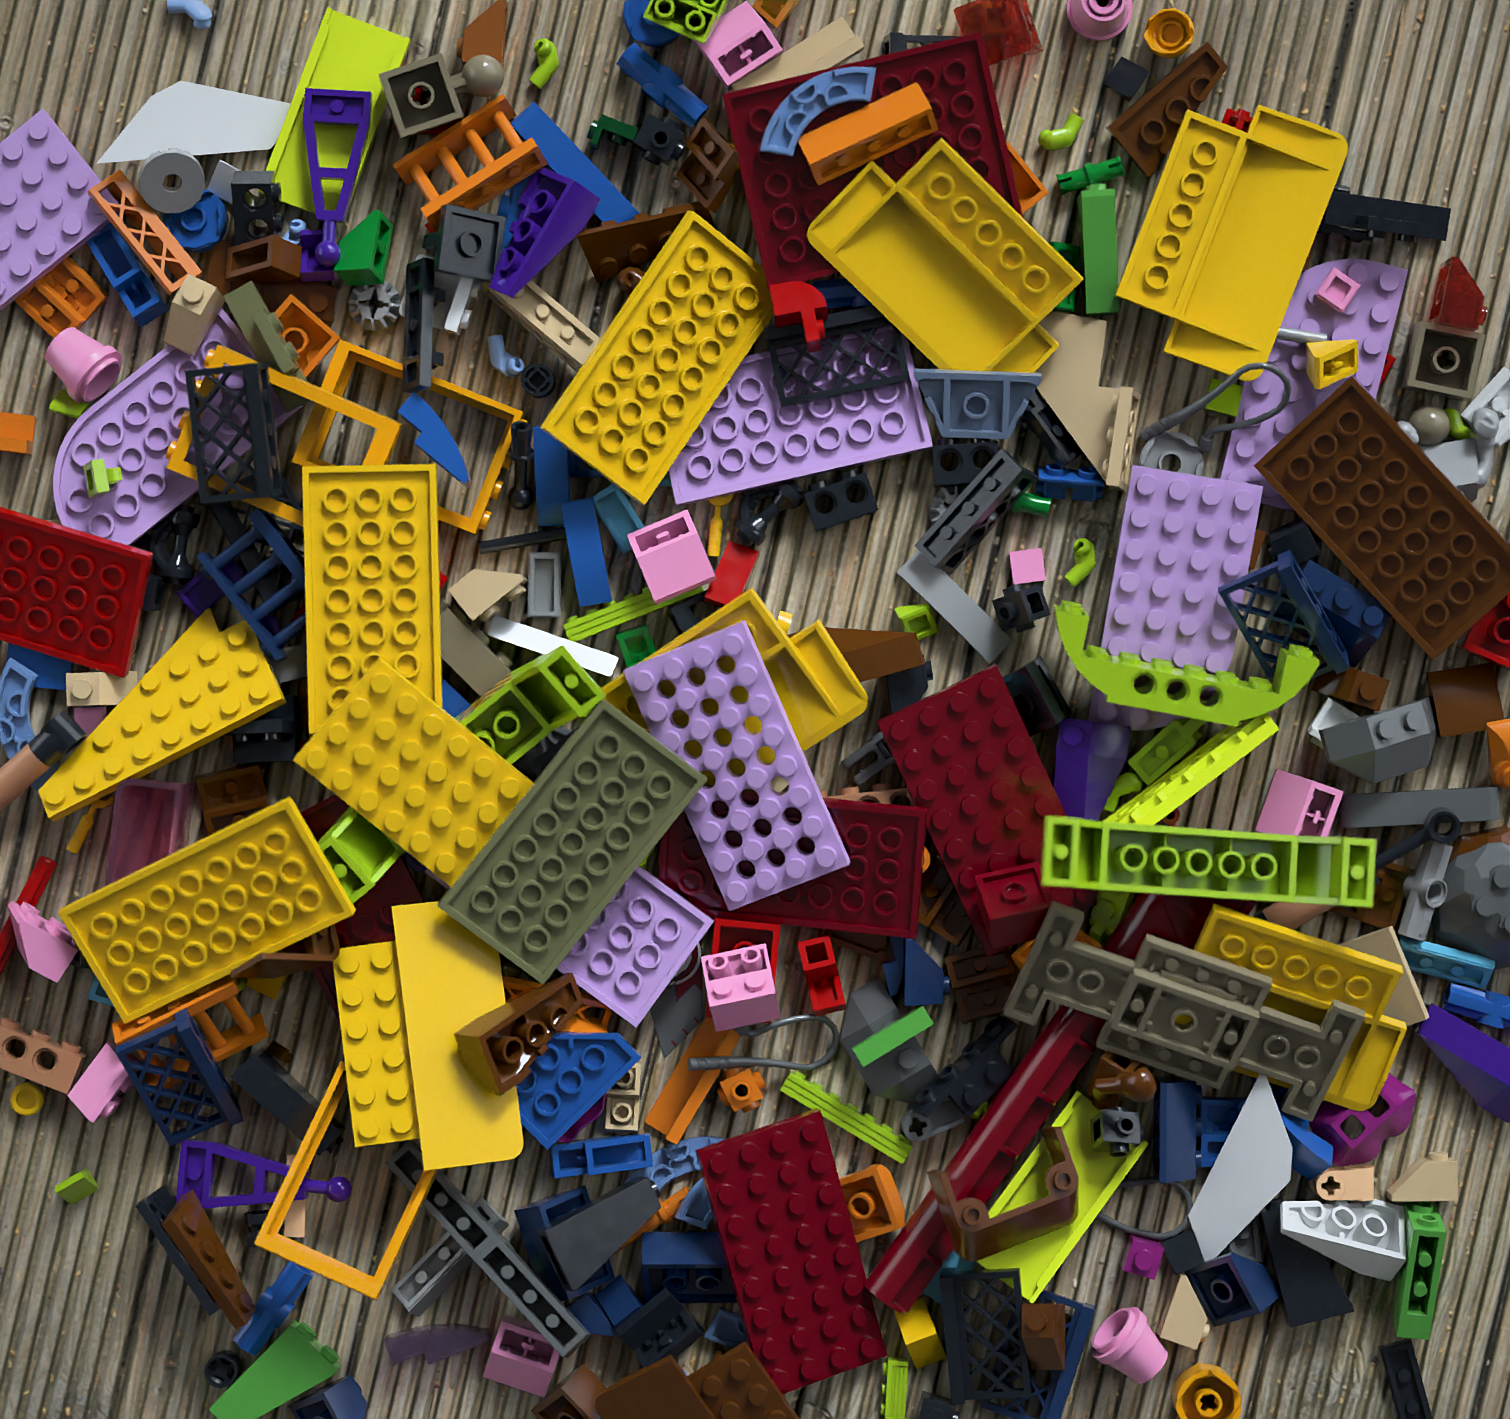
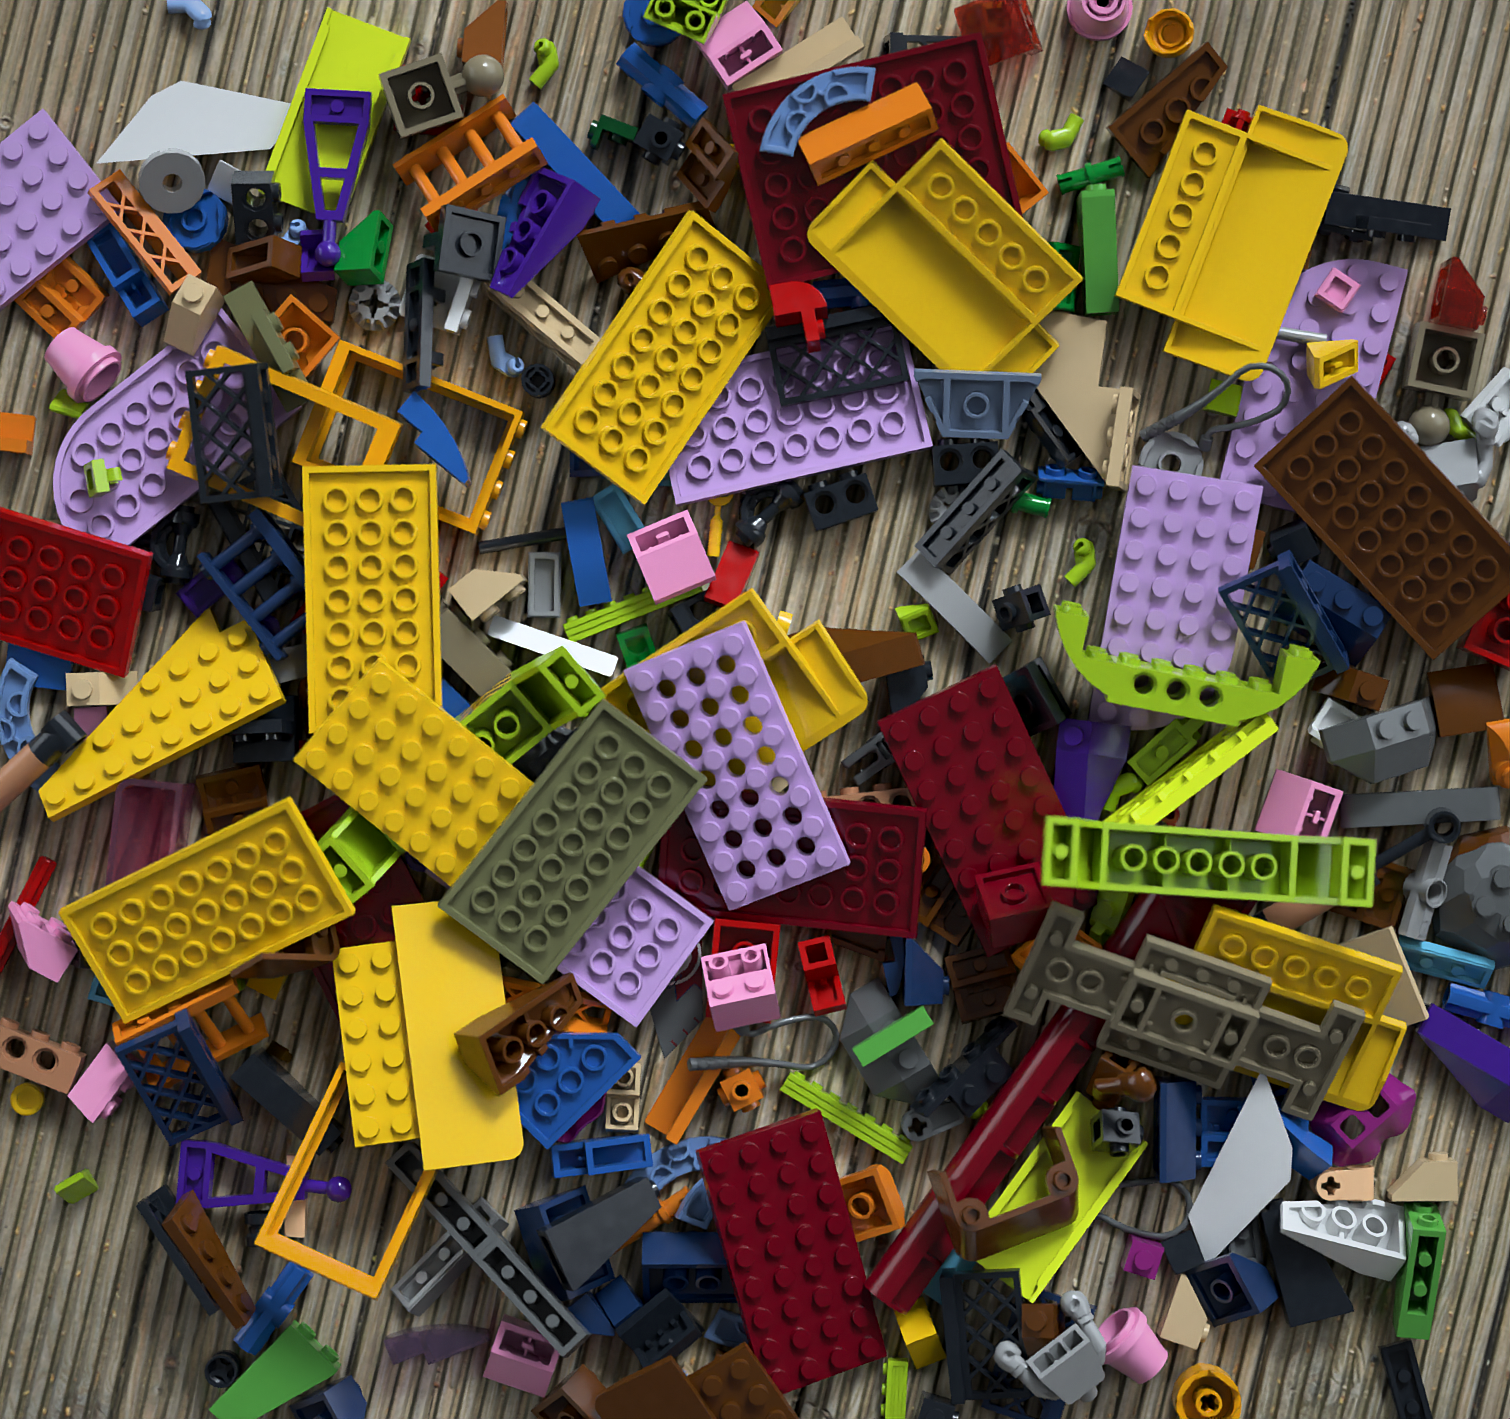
(85, 824): yellow piece -> none
(520, 495): black pin -> none
(551, 478): blue slope -> none
(1027, 566): bright pink tile -> none
(1068, 1364): none -> light grey torso

